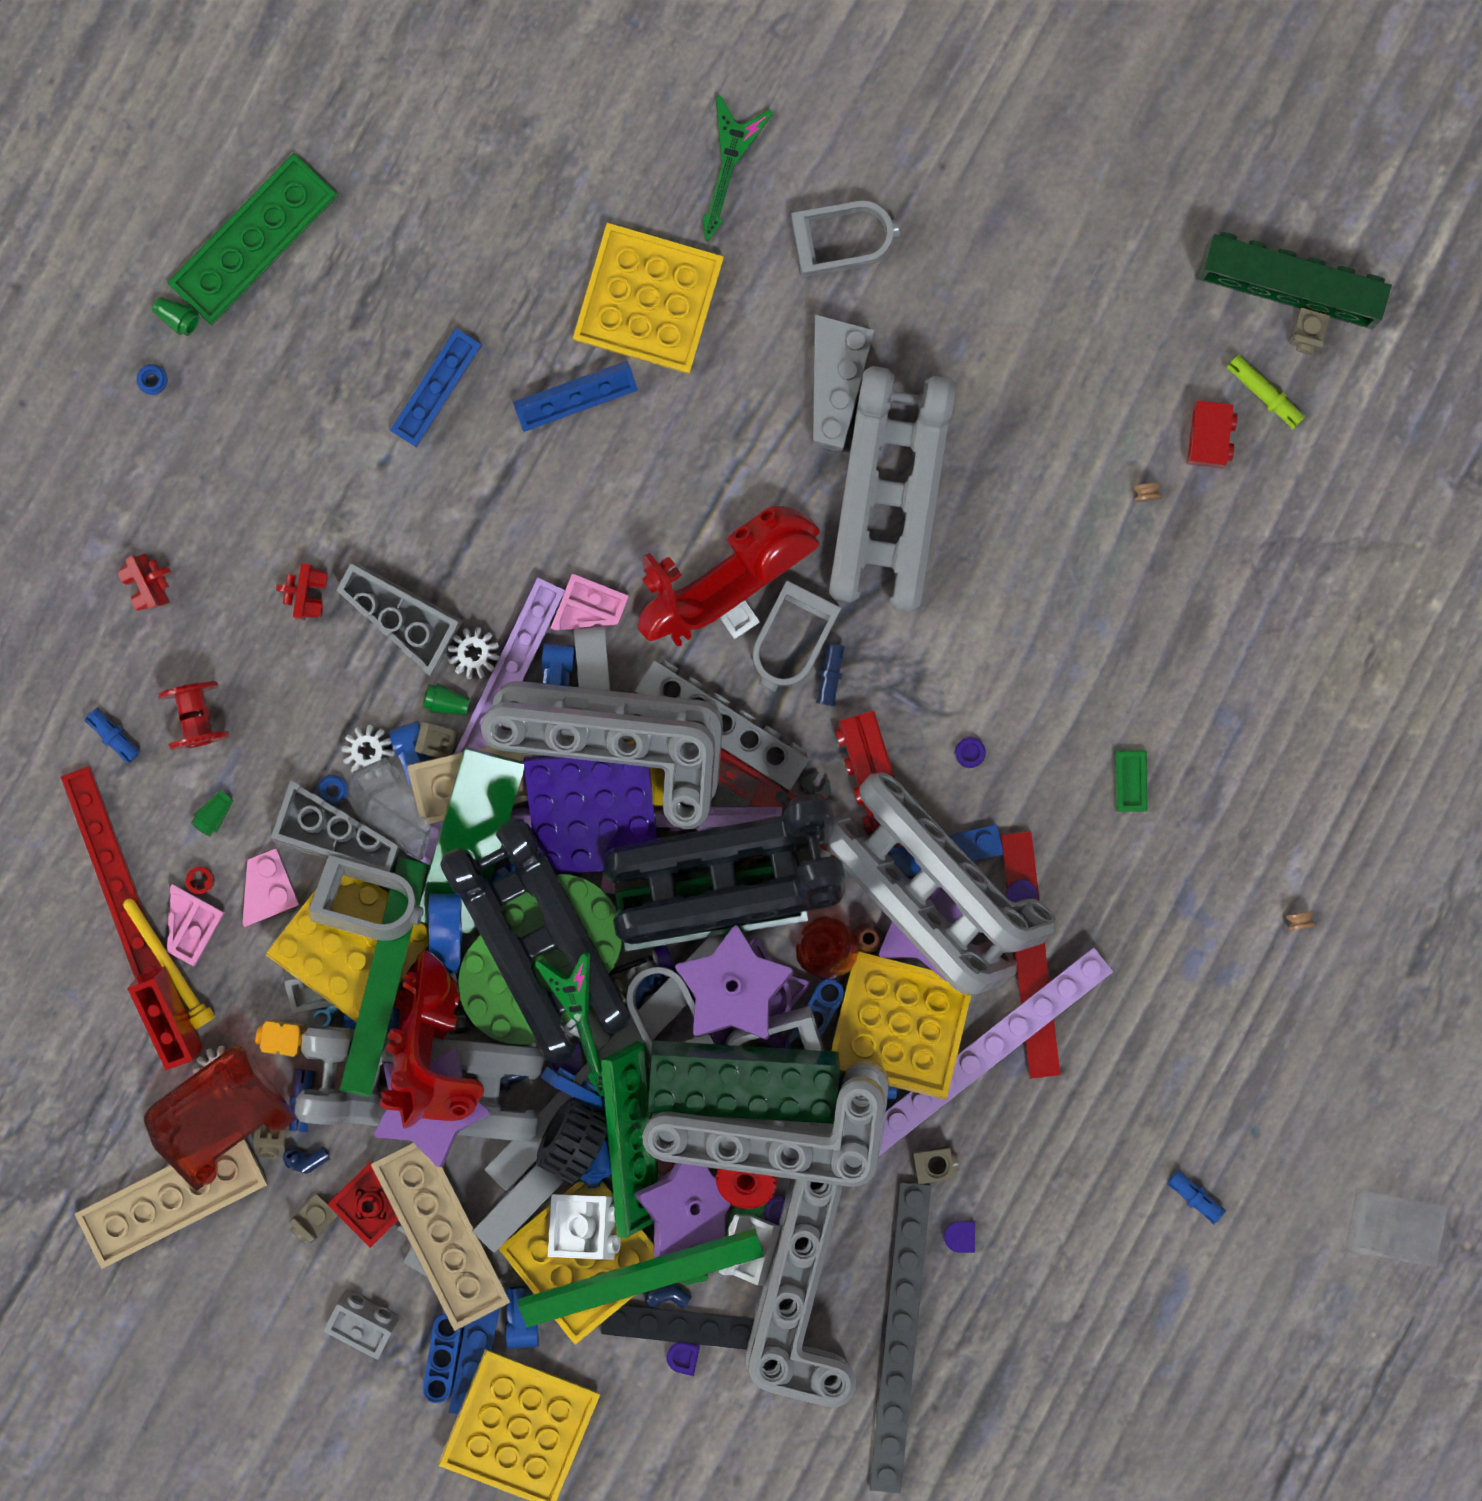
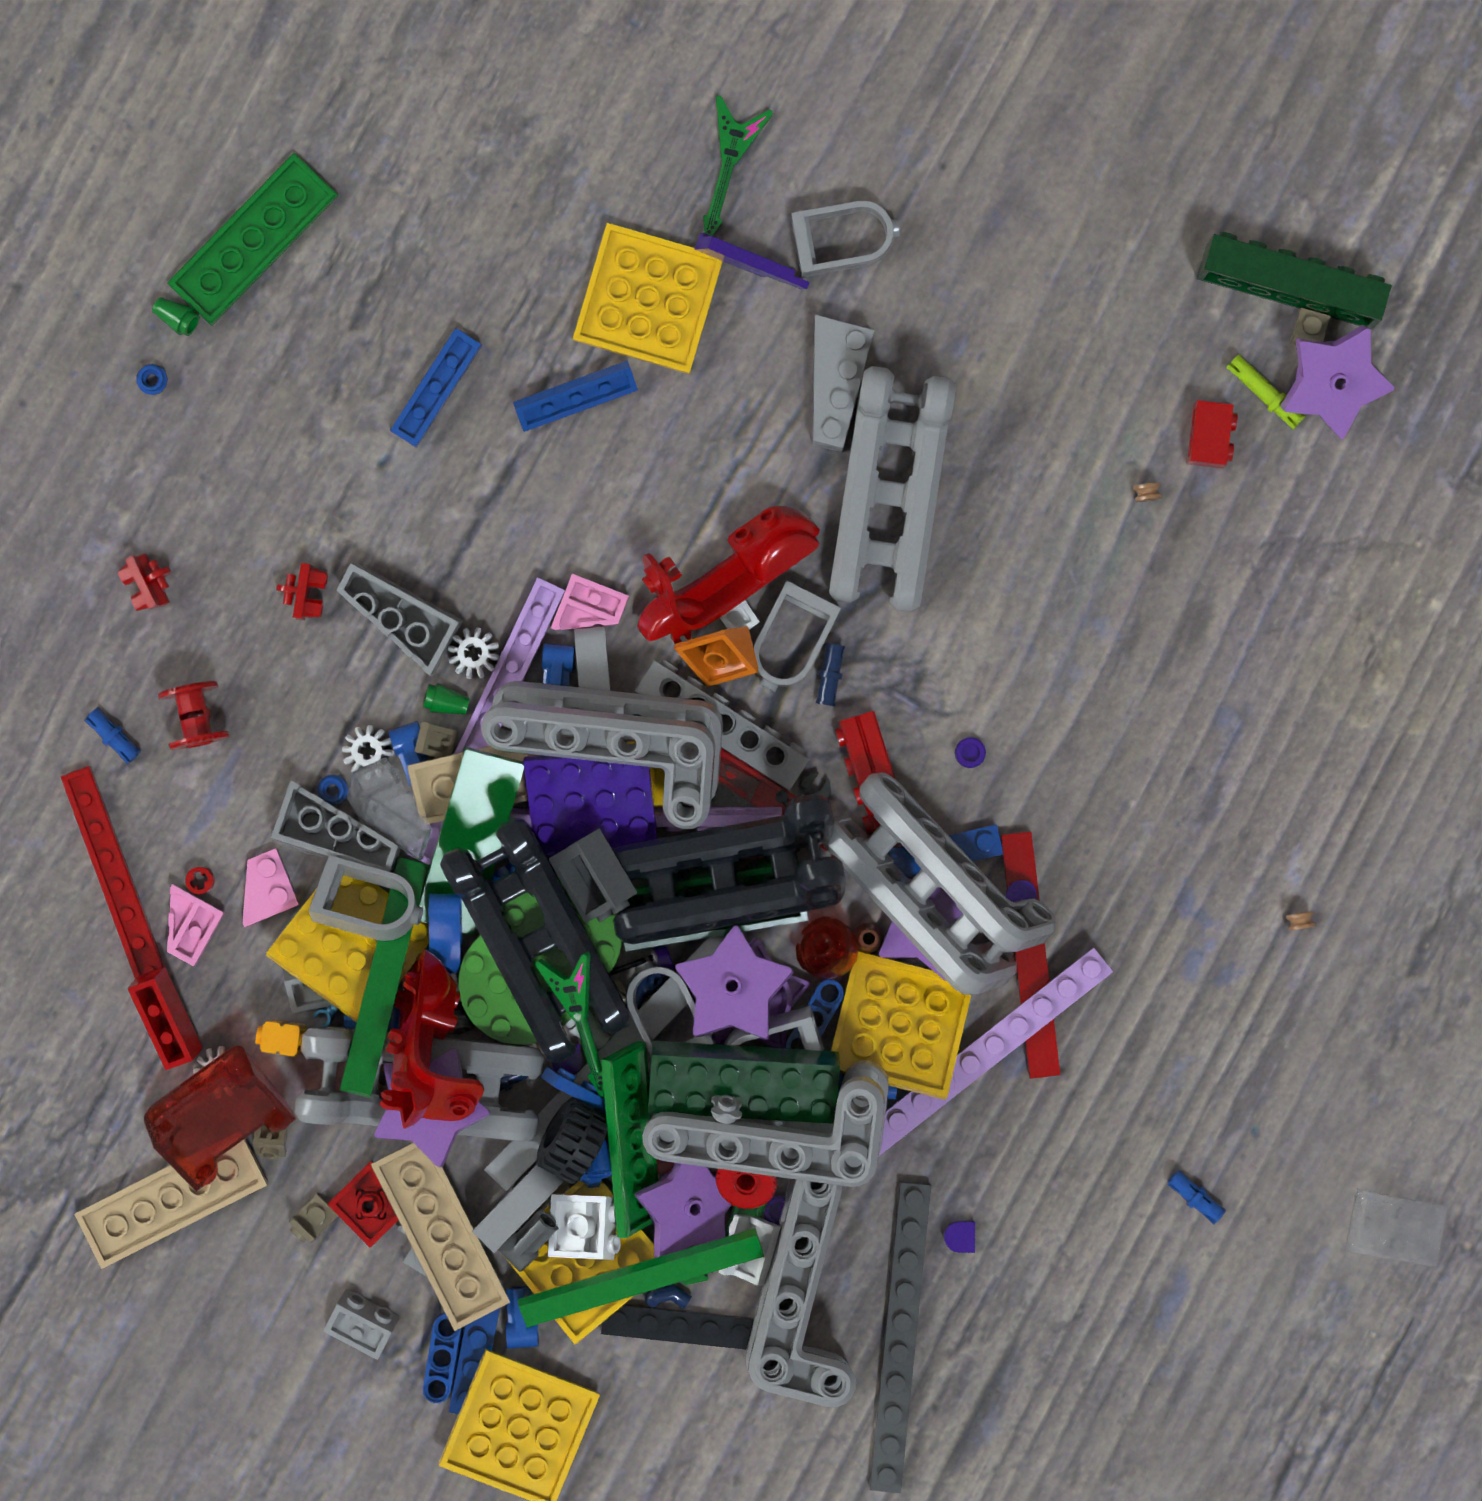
(198, 1012): yellow piece -> none
(212, 814): green cone -> none
(299, 1086): blue pin -> none
(304, 1162): dark blue arm -> none
(524, 1244): none -> dark grey piece
(605, 871): none -> dark grey window
(683, 1357): dark purple tile -> none
(720, 655): none -> orange slope
(726, 1109): none -> light grey plate
(747, 260): none -> dark purple piece
(921, 1160): dark tan brick -> none
(1131, 781): green tile -> none
(1336, 379): none -> medium lavender plate

